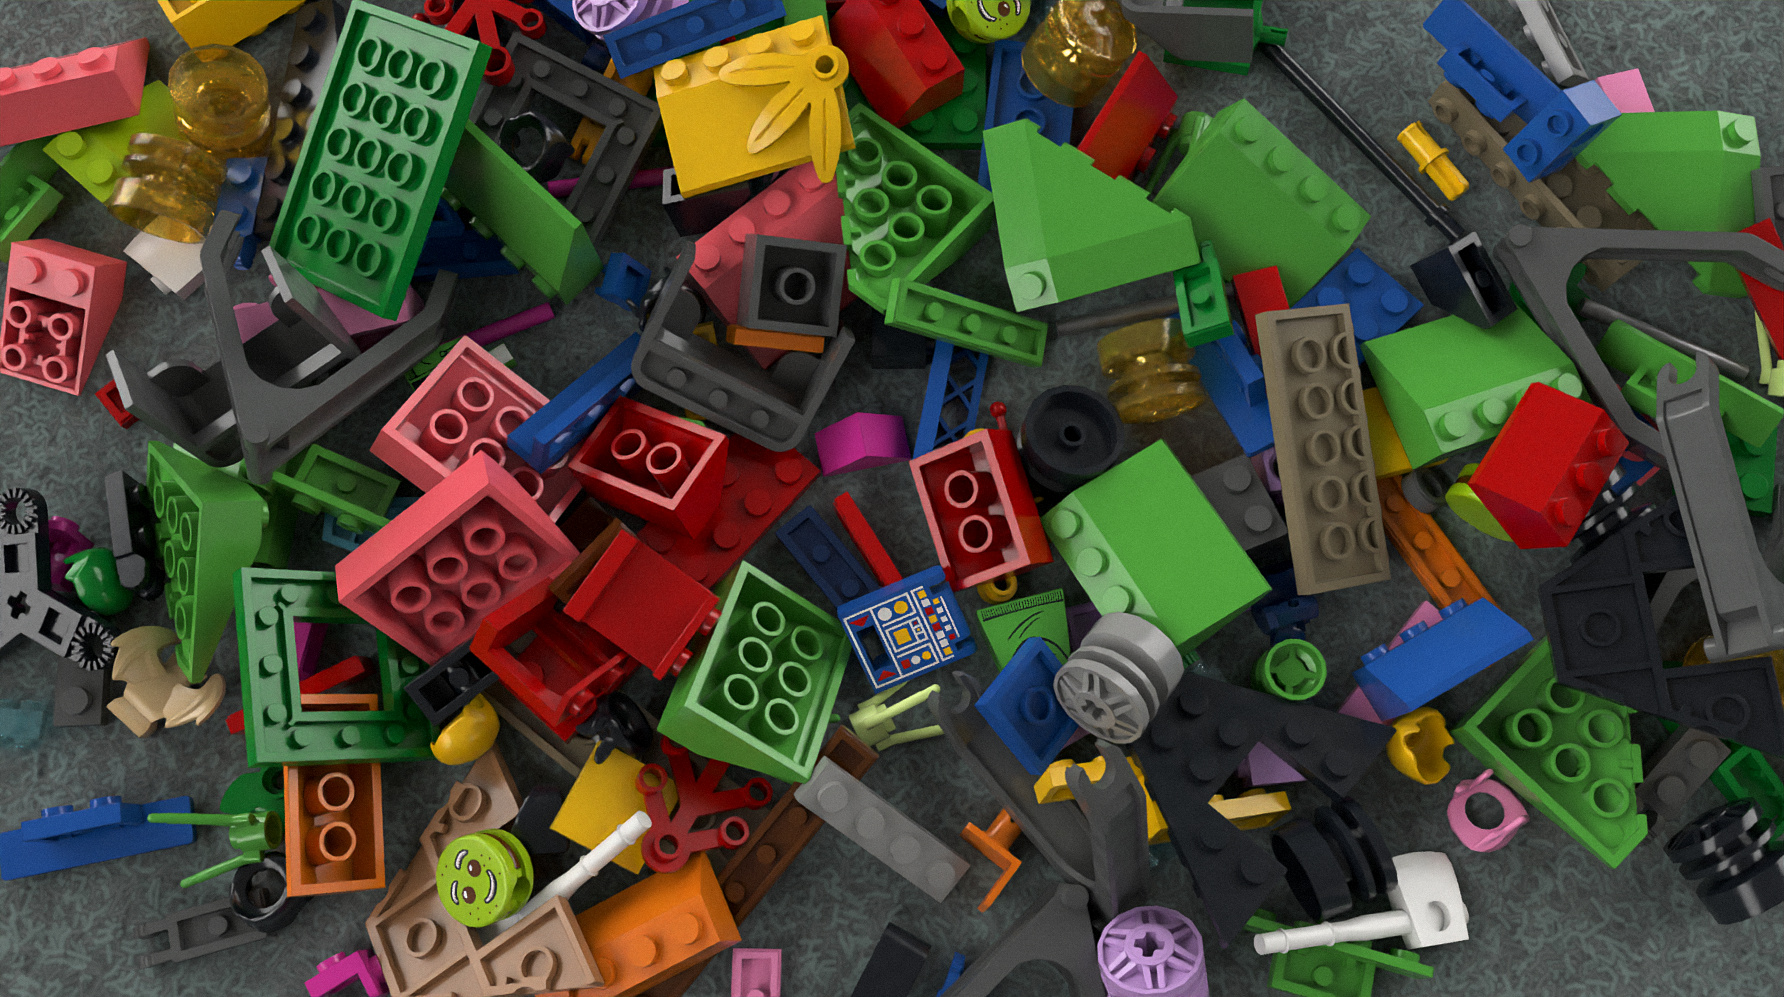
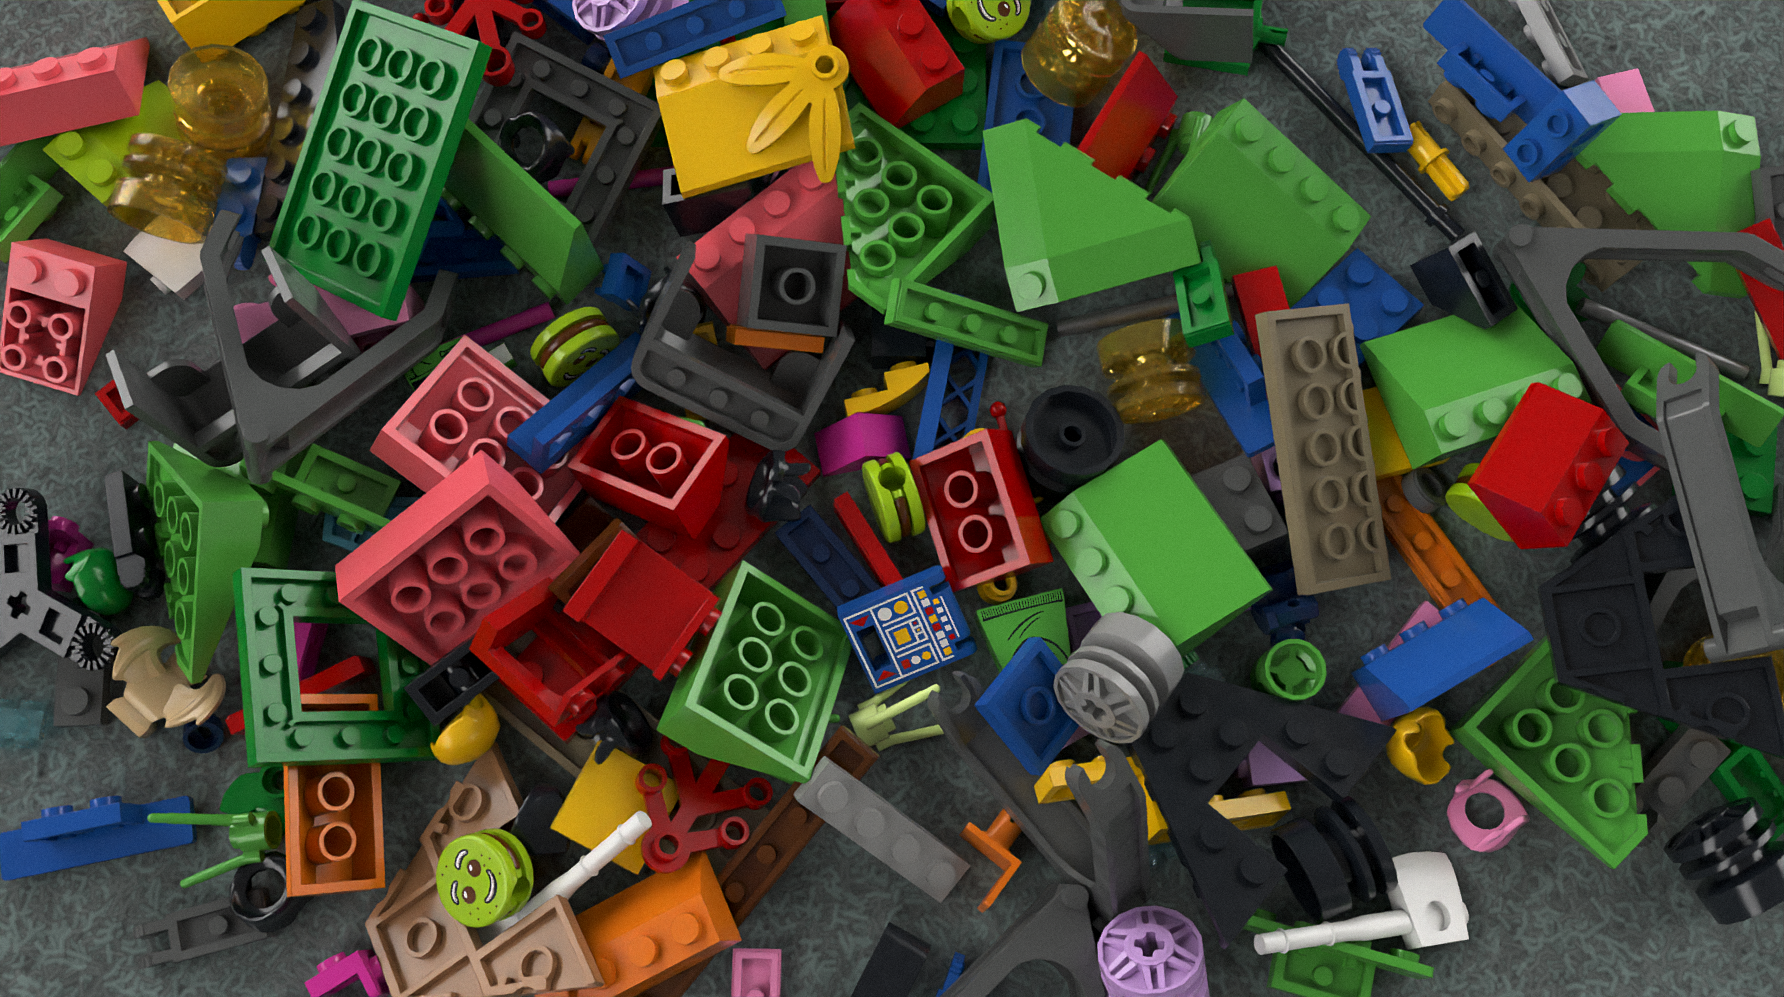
(195, 739): none -> dark blue hinge
(573, 345): none -> lime head
(776, 489): none -> black piece
(893, 497): none -> lime head
(900, 386): none -> yellow slope
(1374, 101): none -> blue hinge

